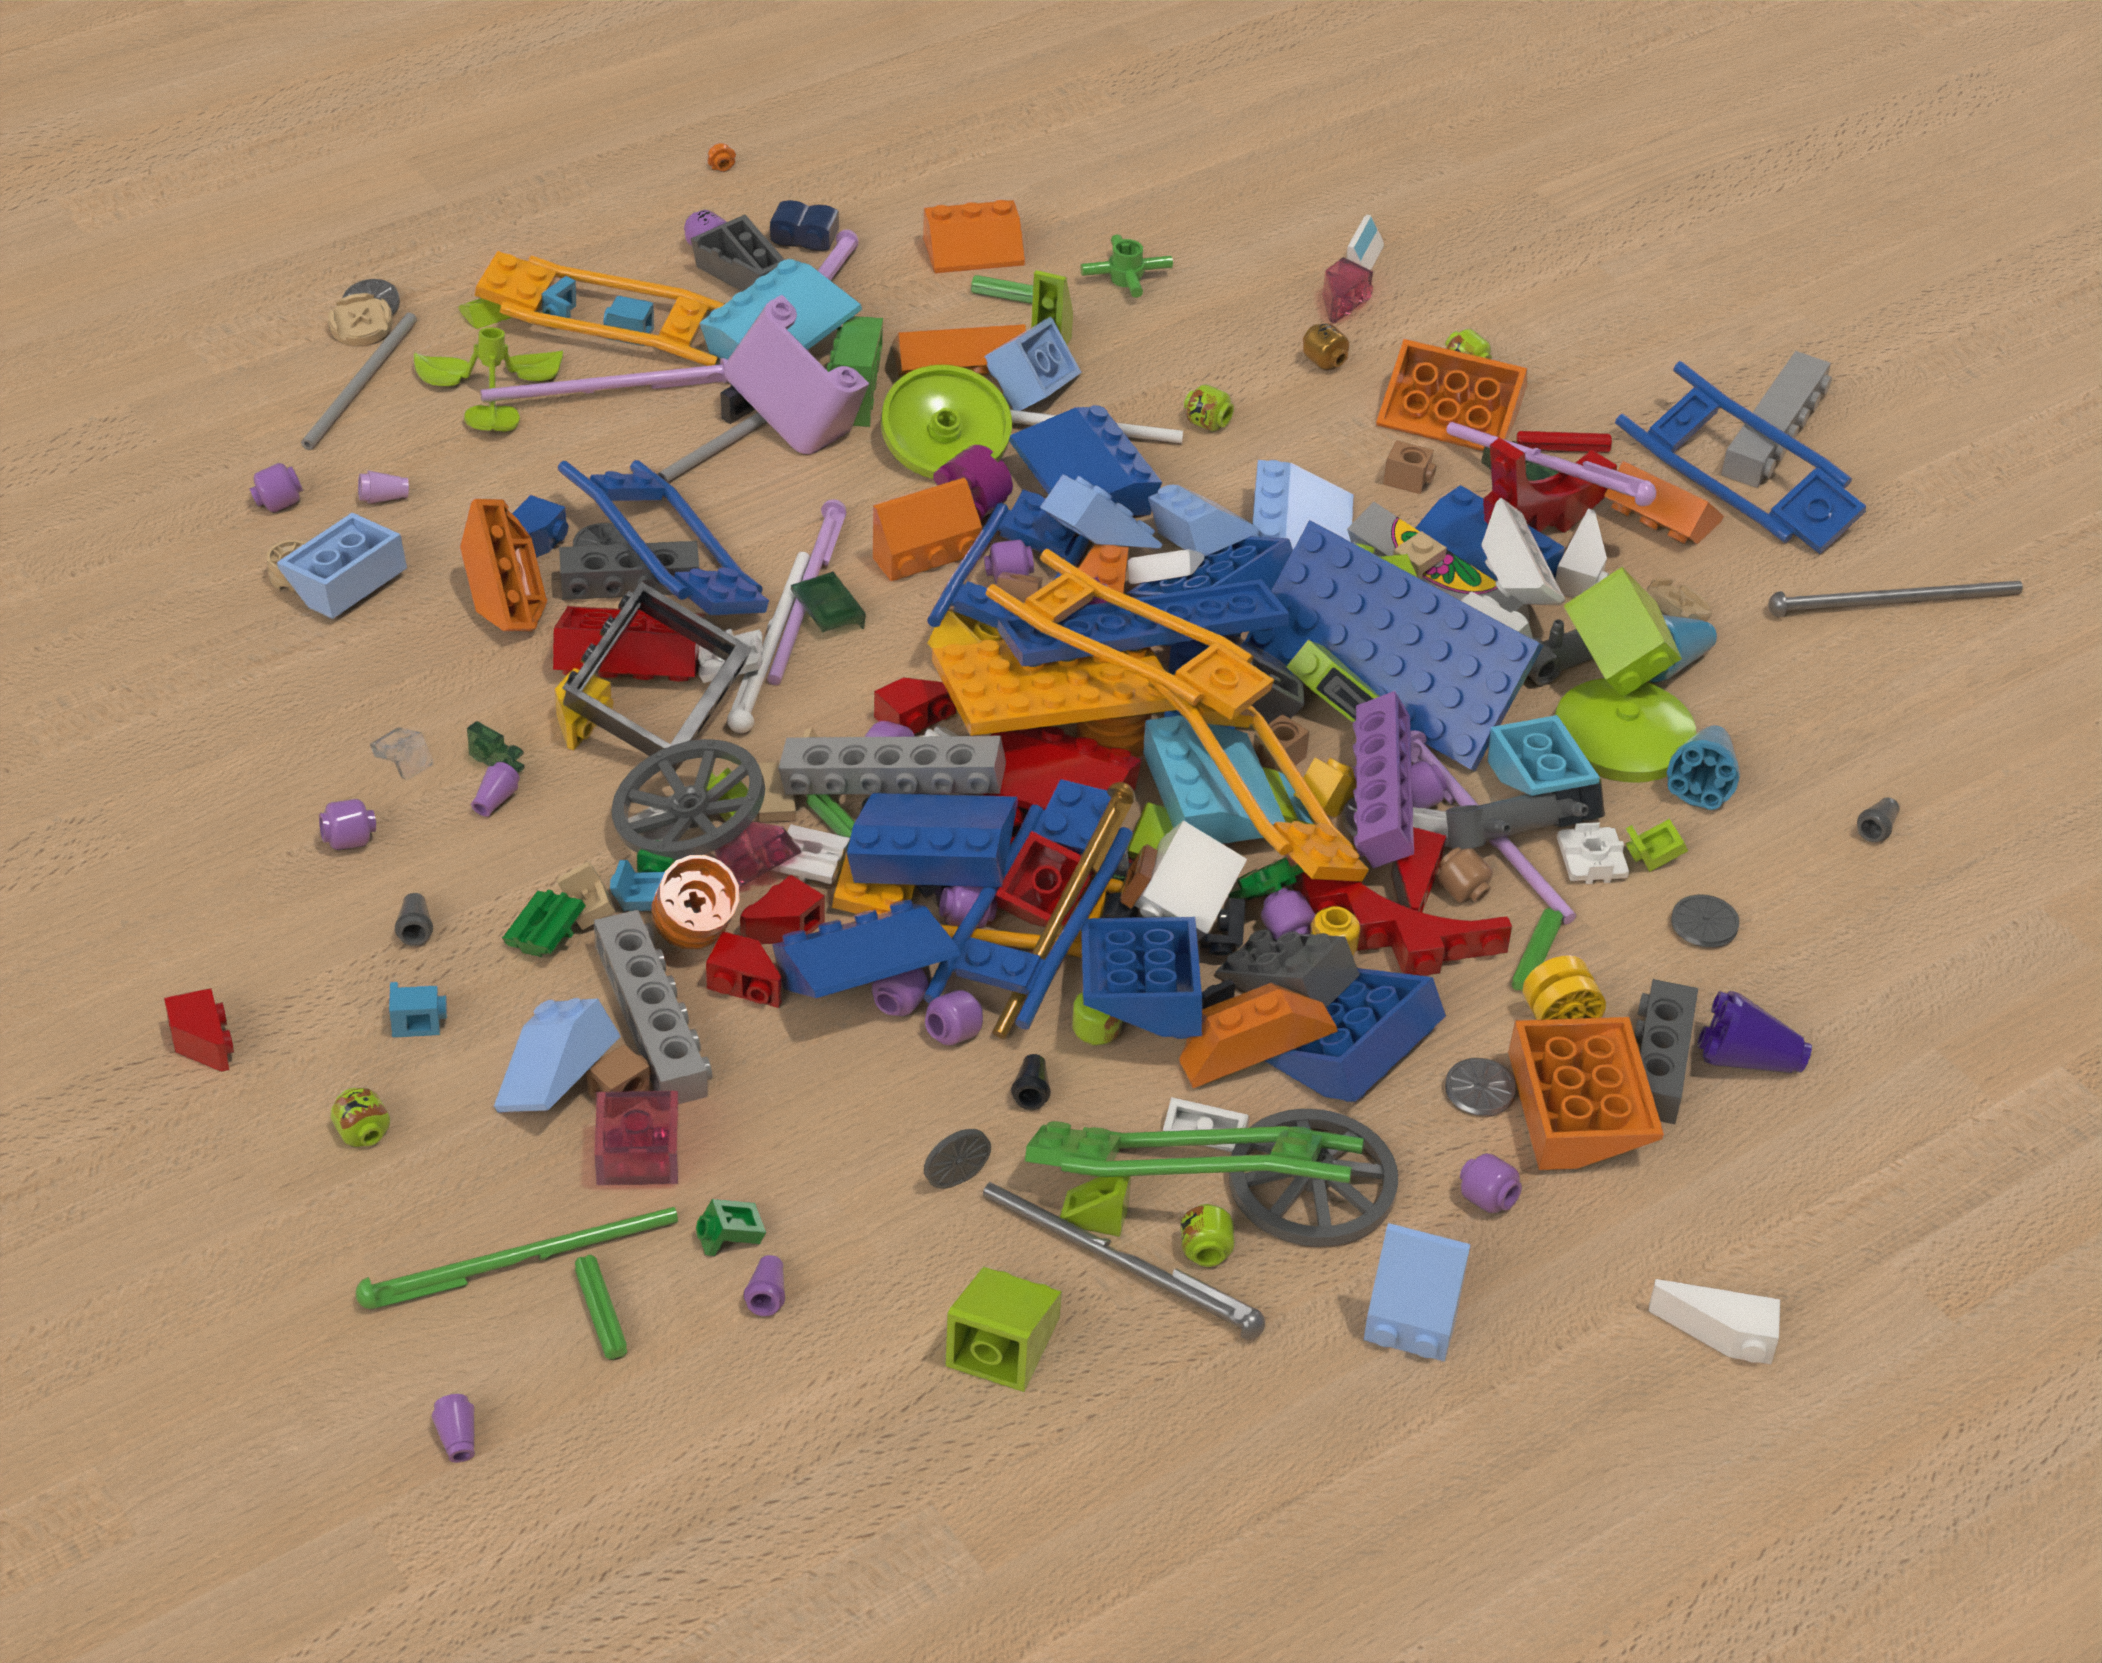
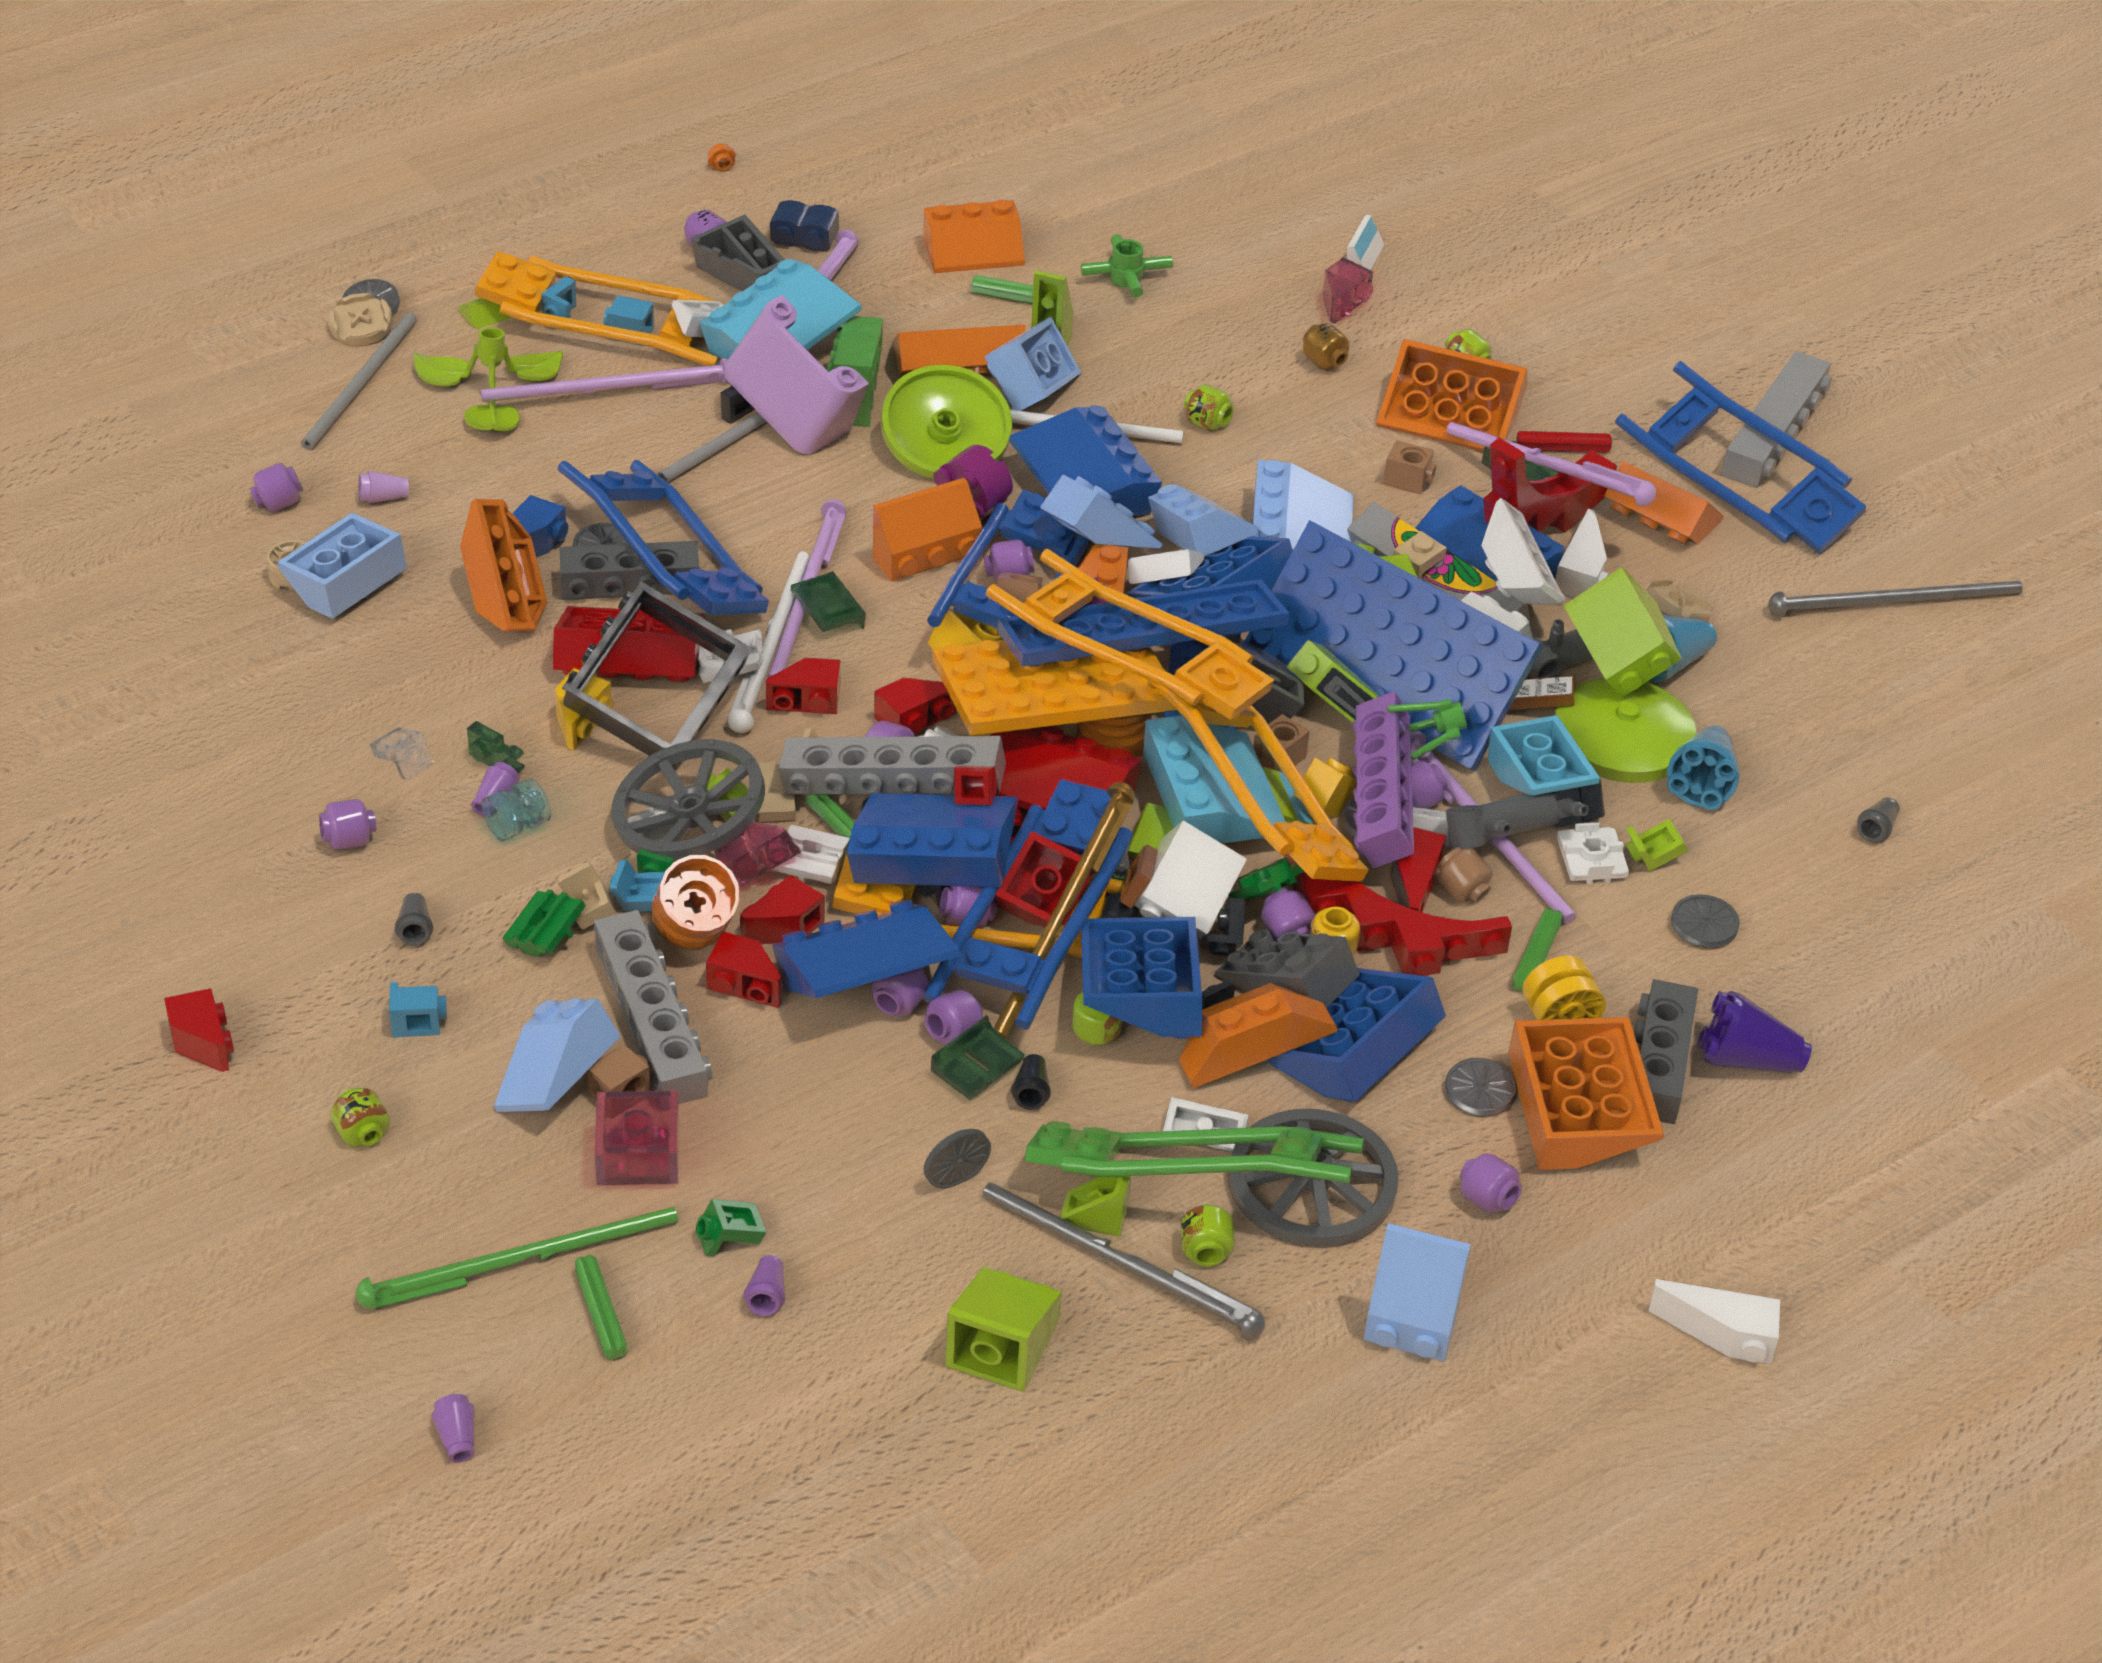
(512, 811): none -> clear light blue wheel
(691, 313): none -> white slope
(806, 687): none -> red slope
(975, 785): none -> red brick
(986, 1047): none -> clear green piece
(1447, 718): none -> bright green plant
(1545, 693): none -> tile

